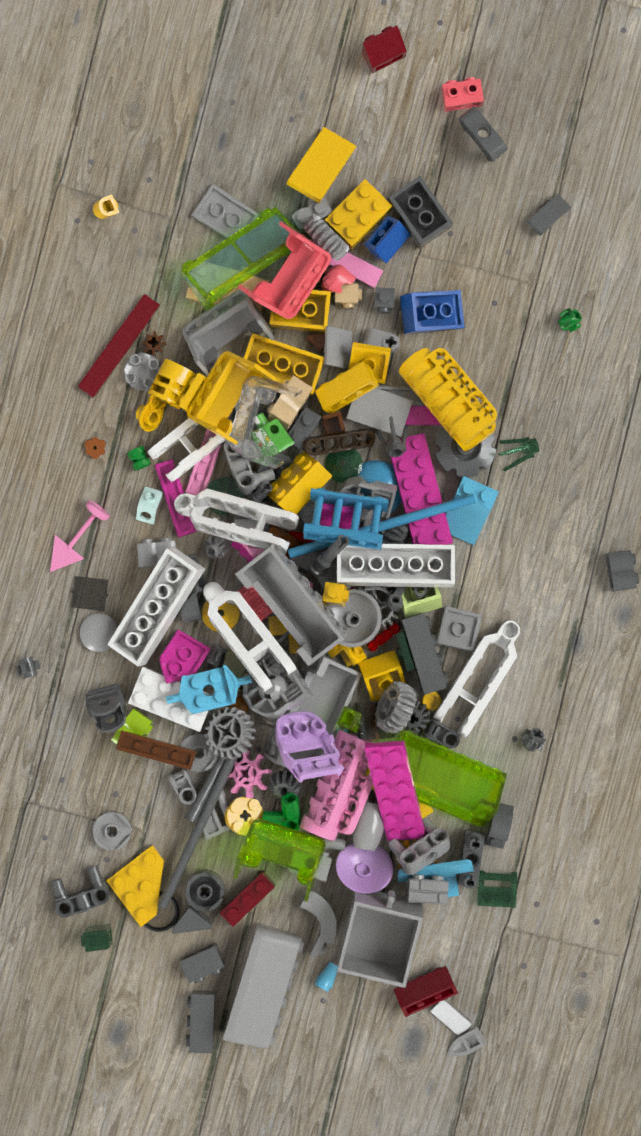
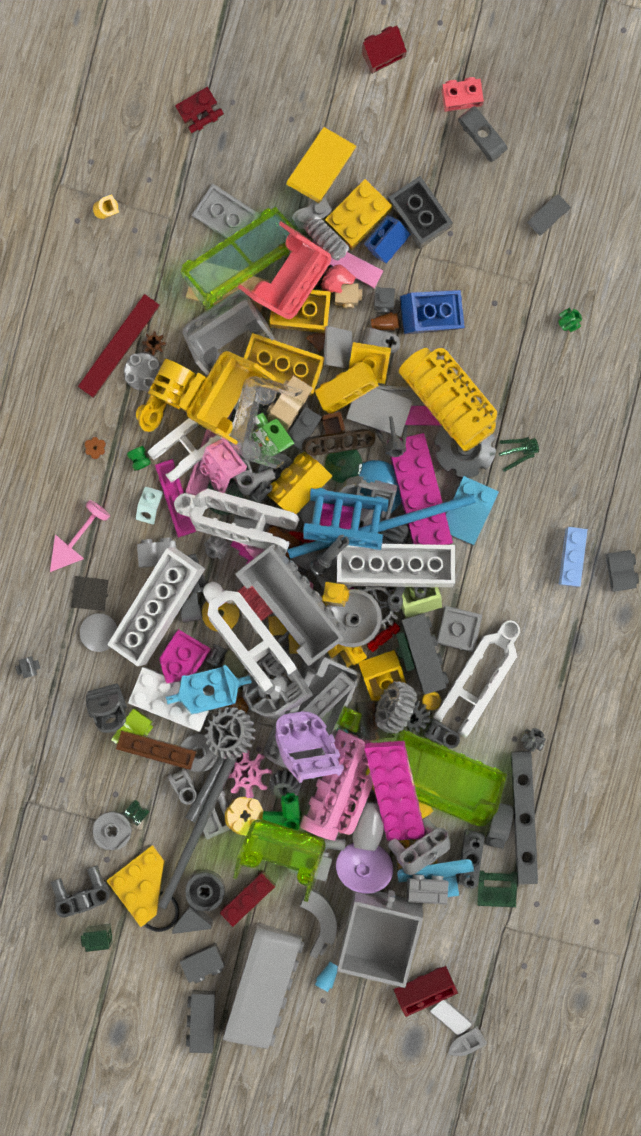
(140, 814): none -> clear green wheel
(196, 105): none -> dark red plate
(221, 464): none -> bright pink bracket
(330, 695): none -> light grey plate
(386, 322): none -> dark orange cone
(524, 832): none -> dark grey beam
(573, 556): none -> light blue brick

